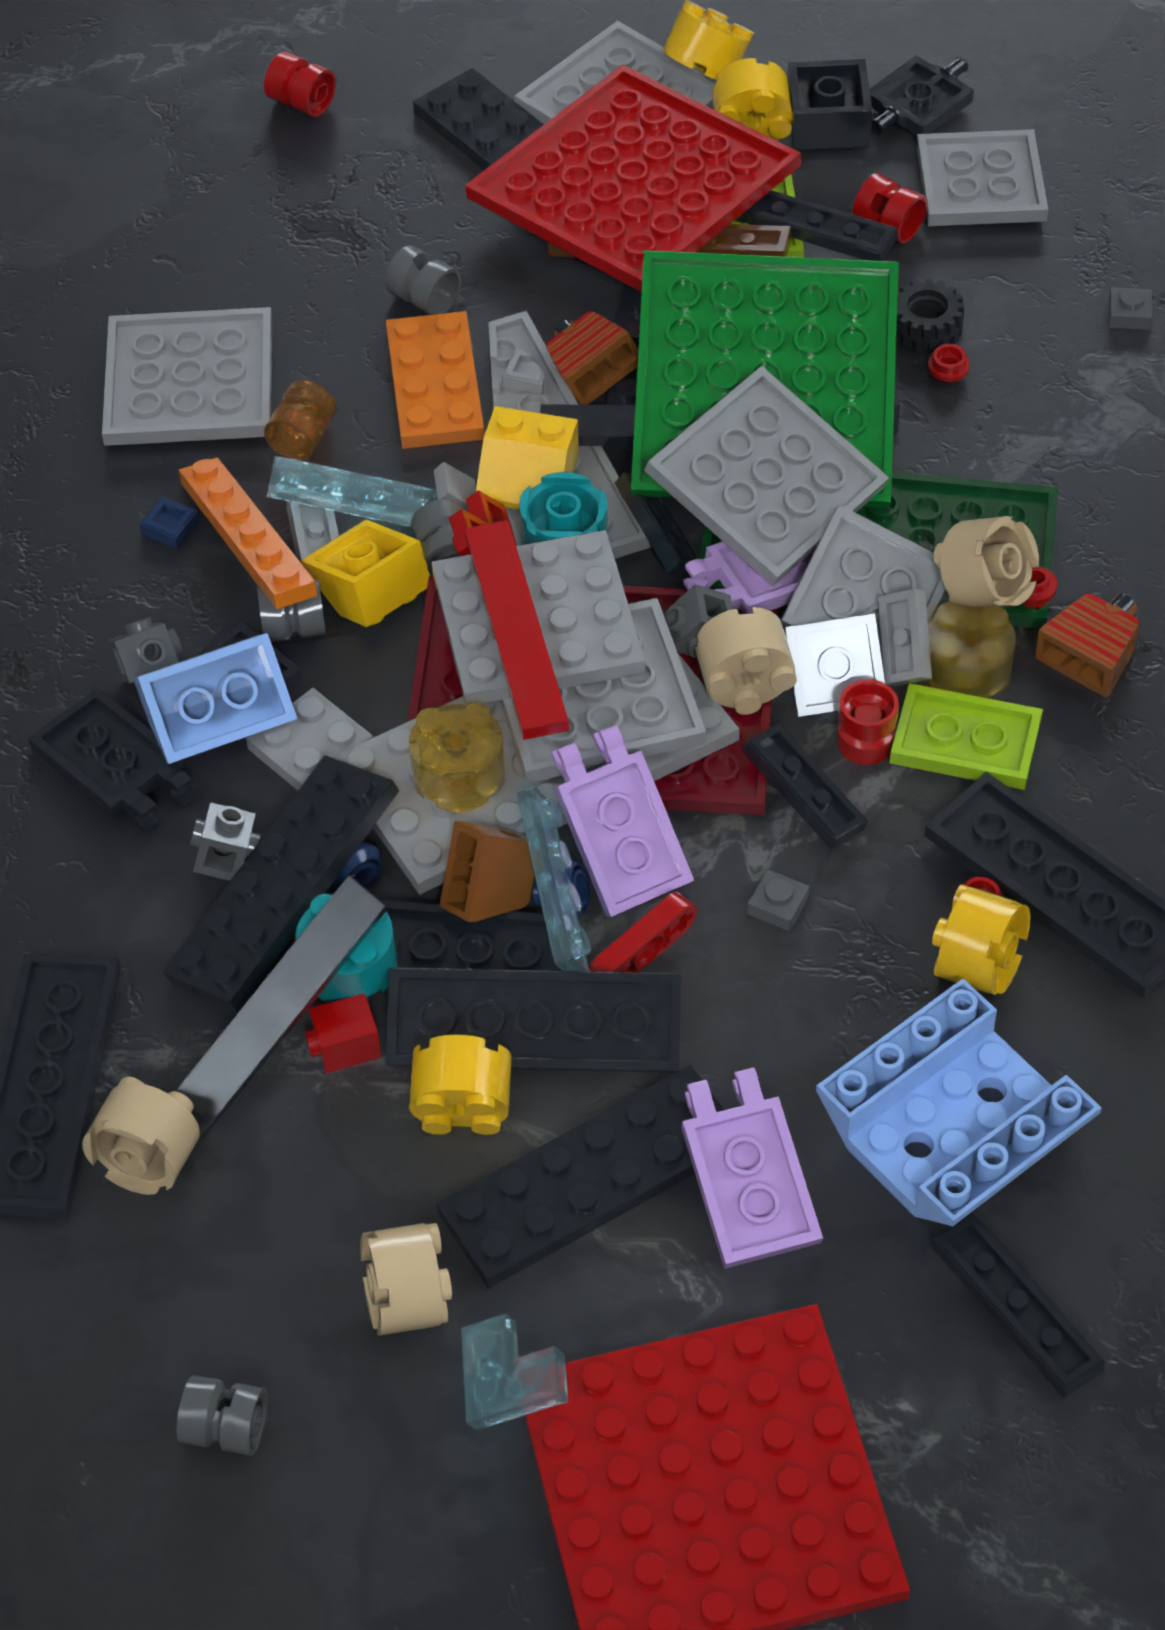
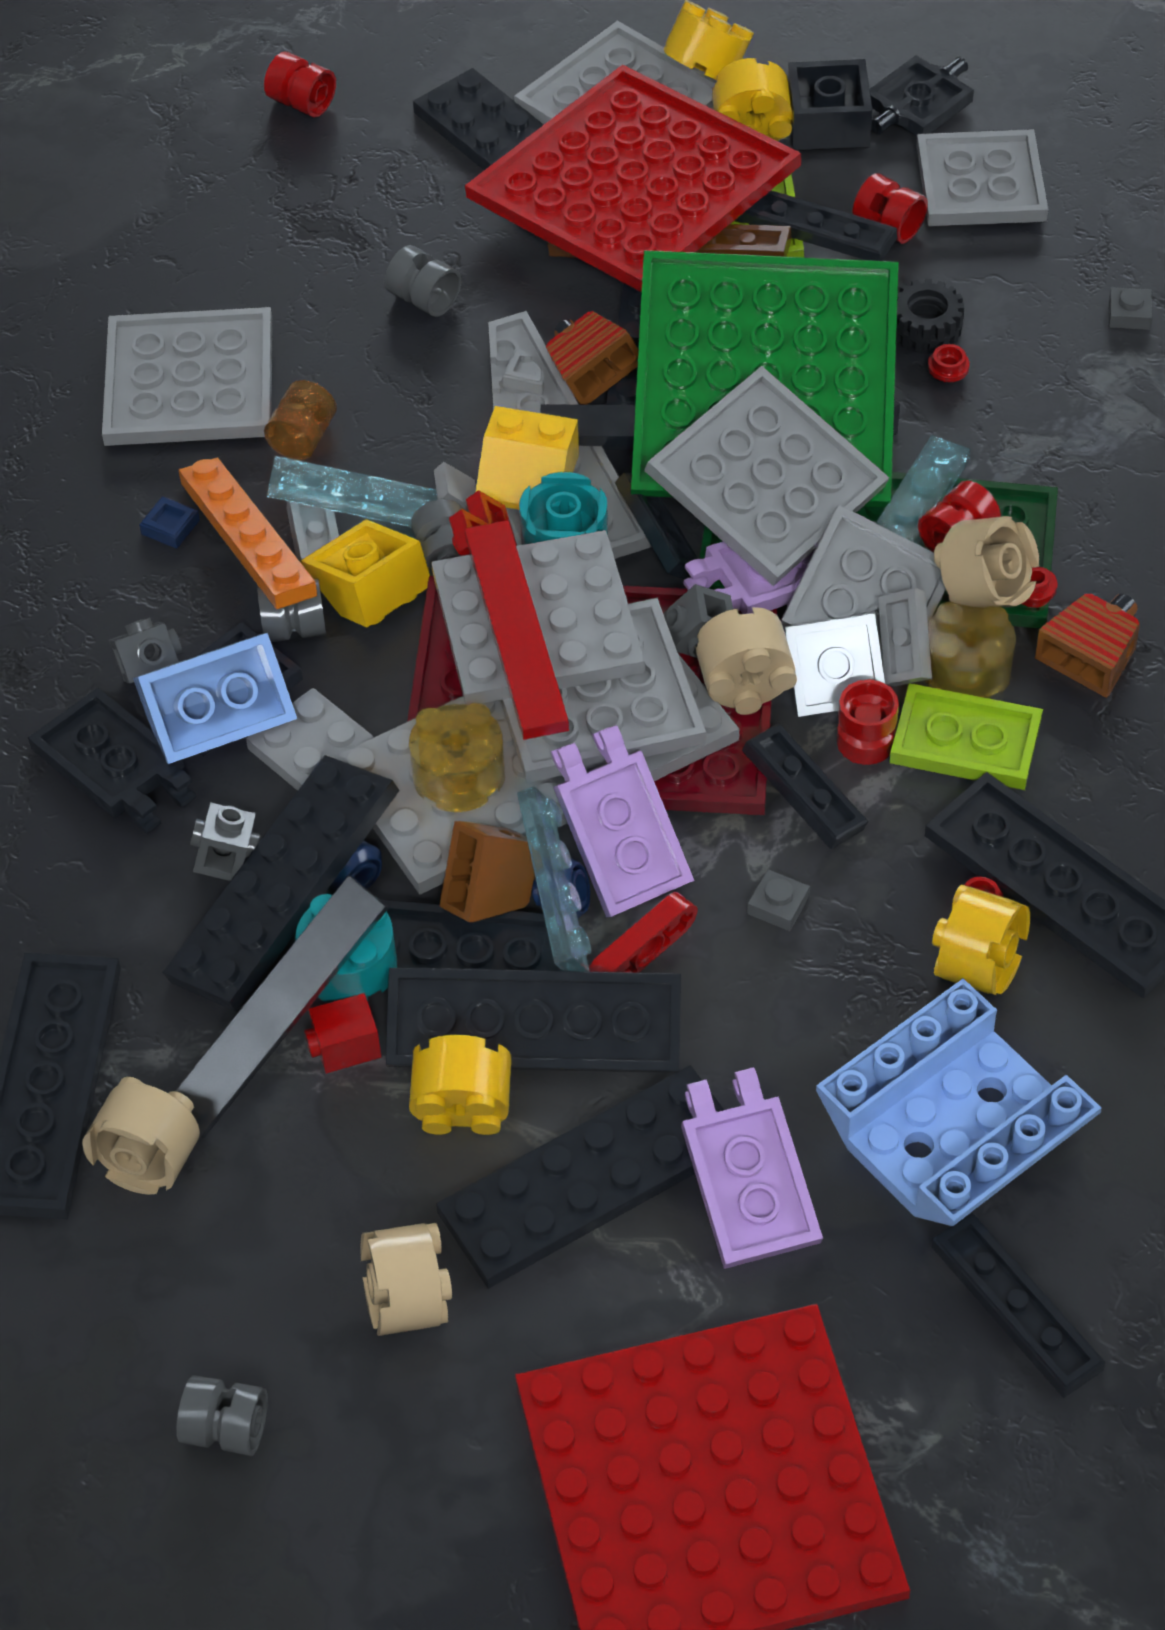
(434, 380): orange plate -> none
(501, 1383): clear light blue plate -> none
(924, 486): none -> clear light blue plate
(962, 503): none -> red wheel

